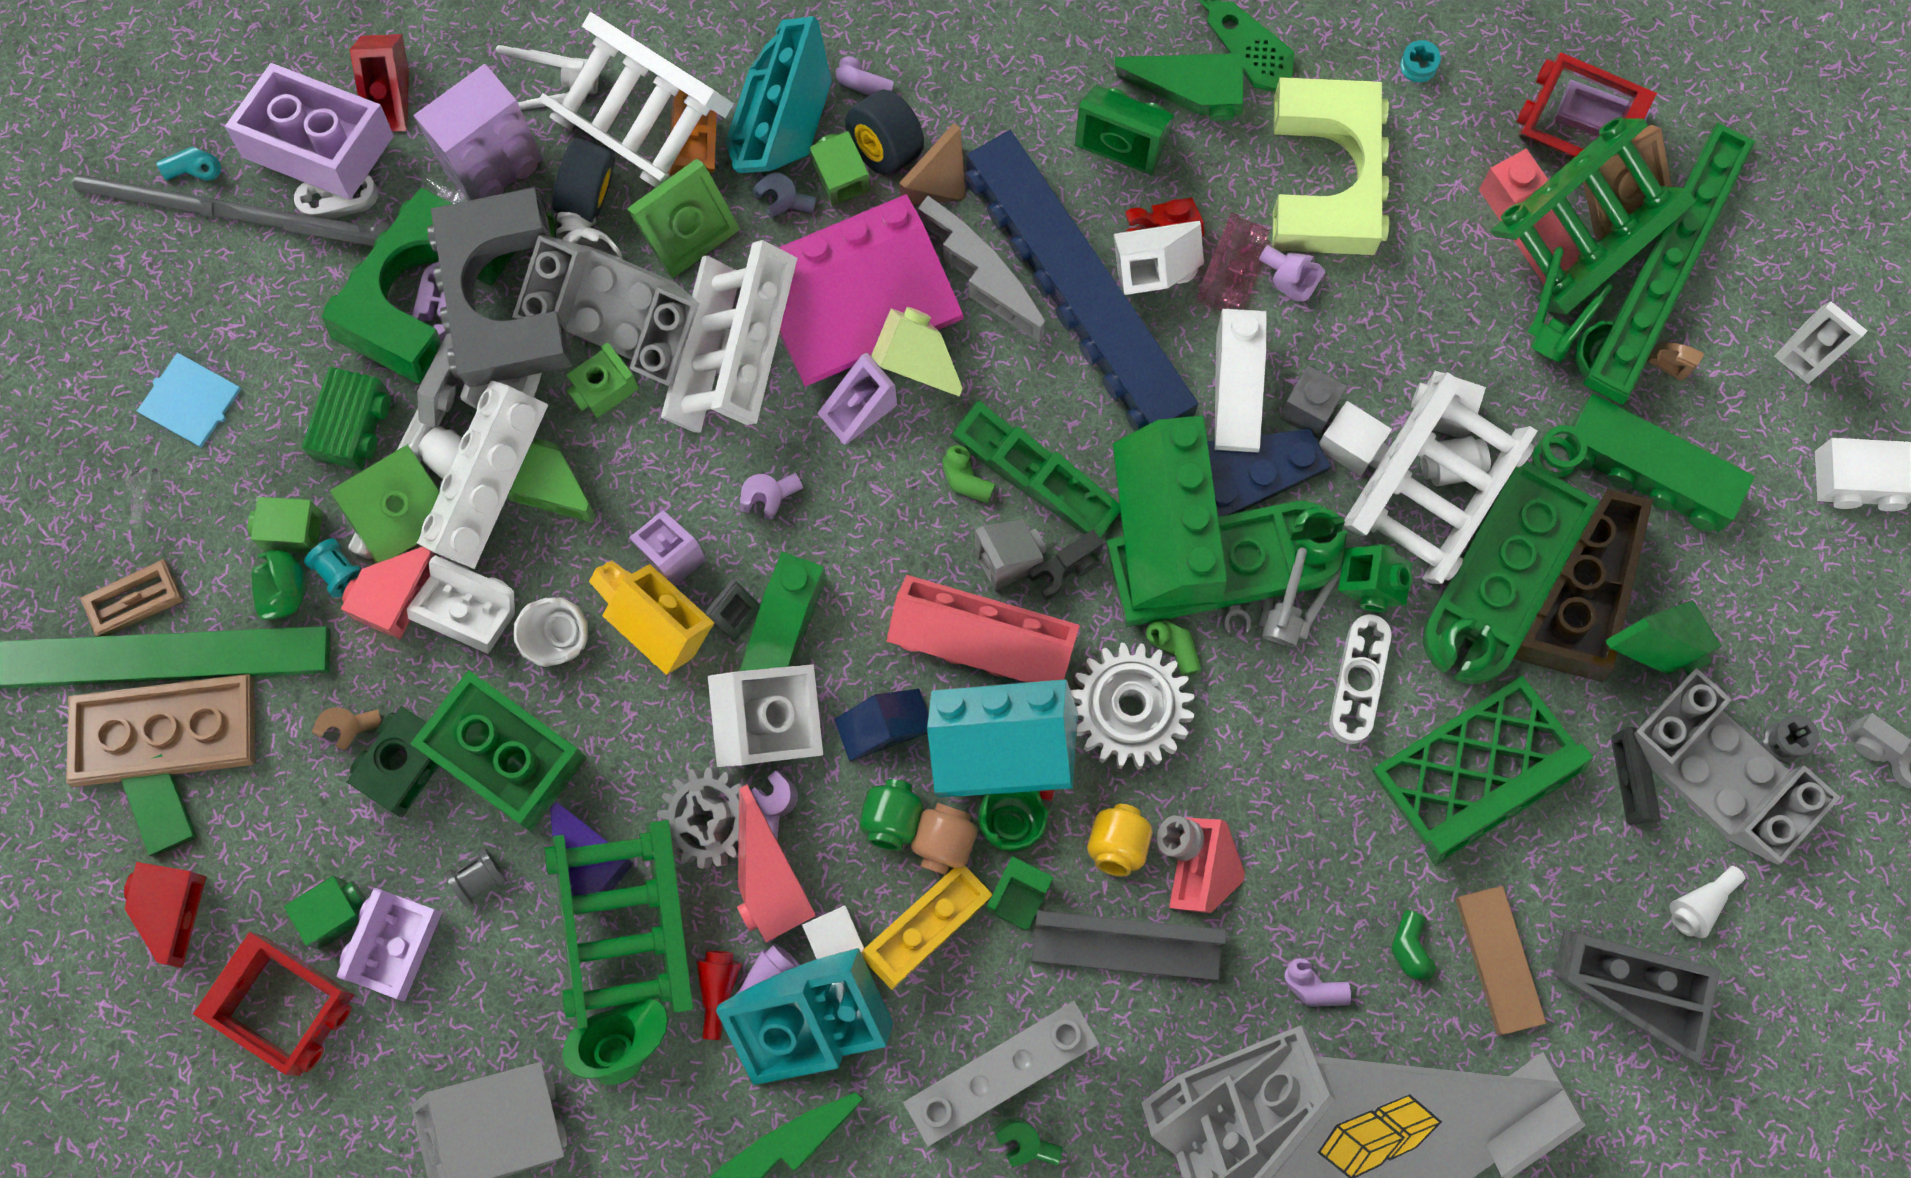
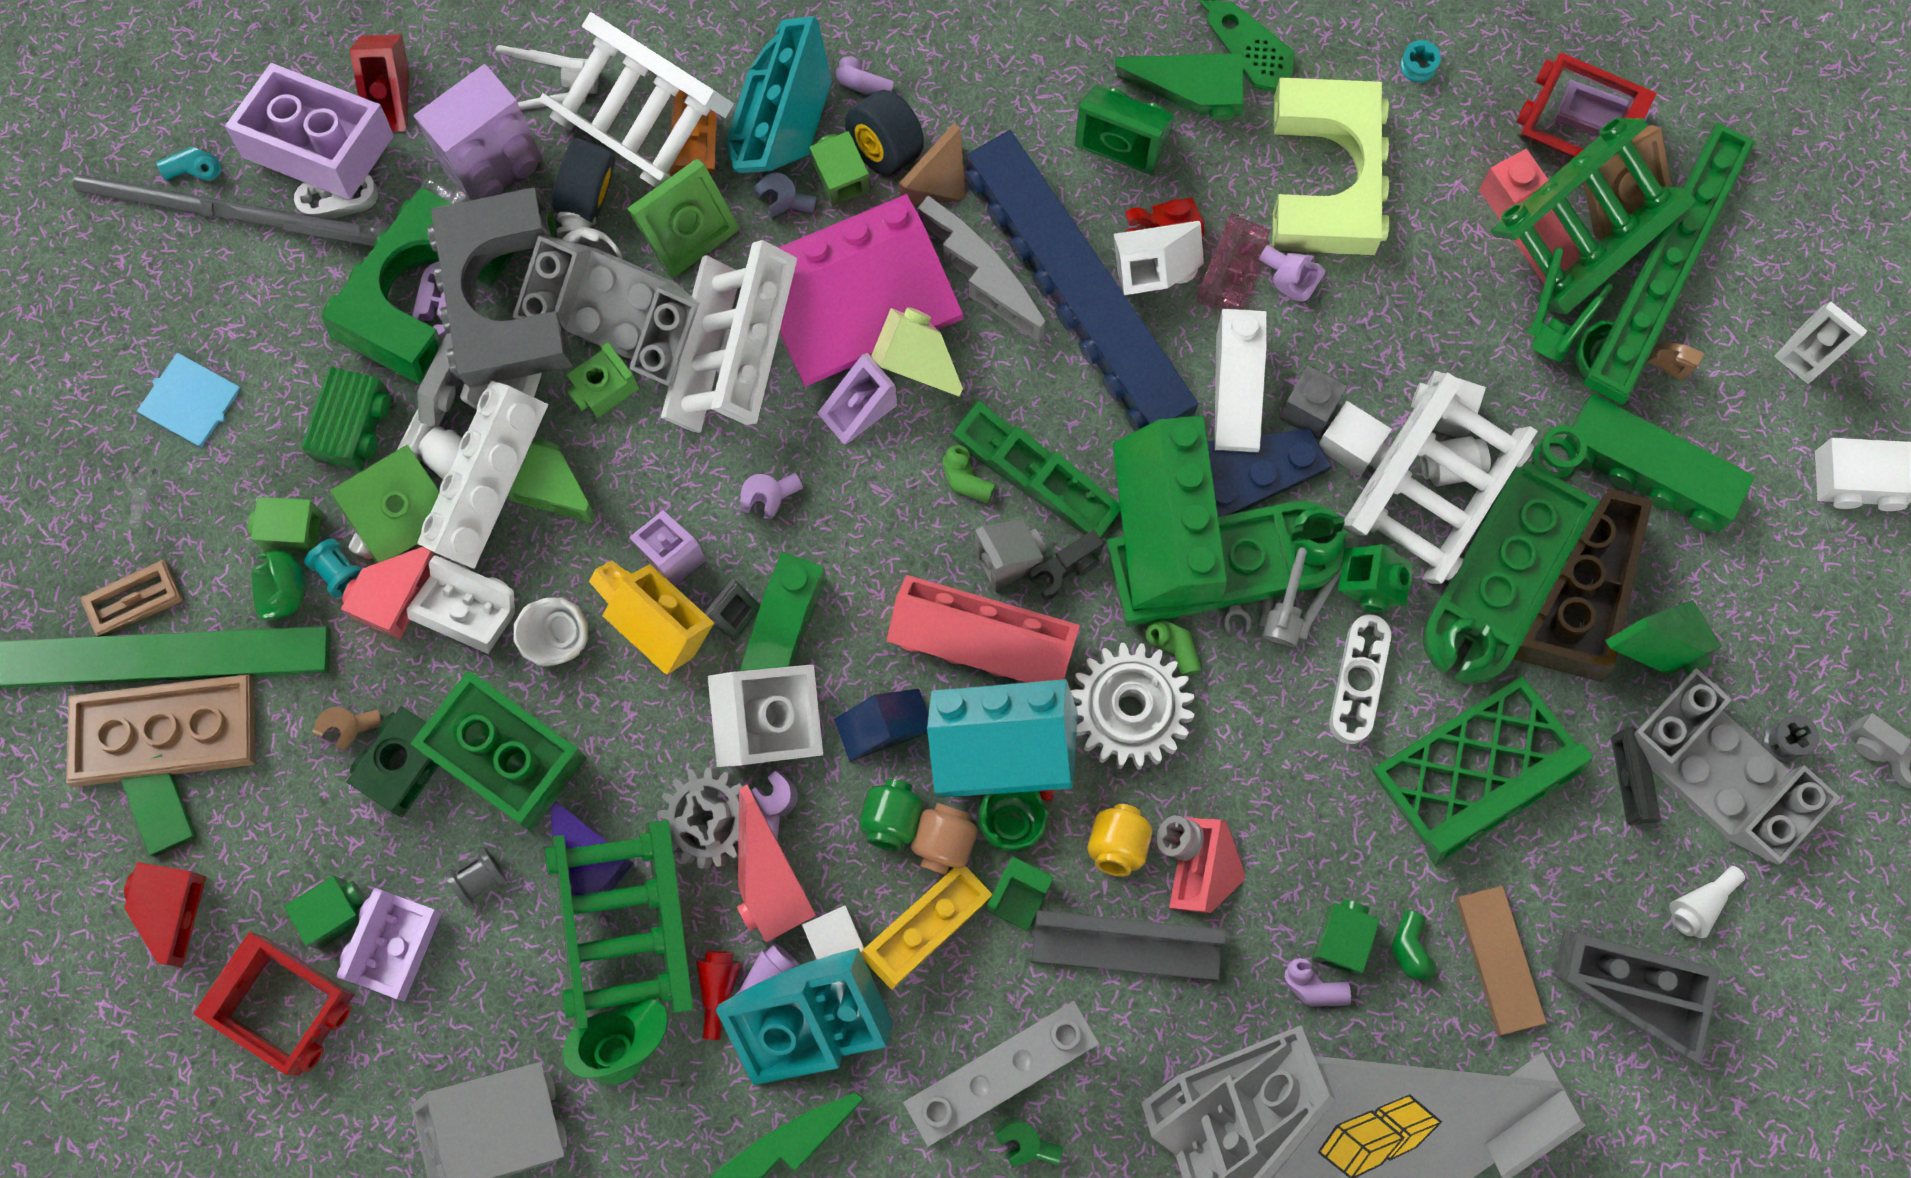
(1346, 937): none -> green brick

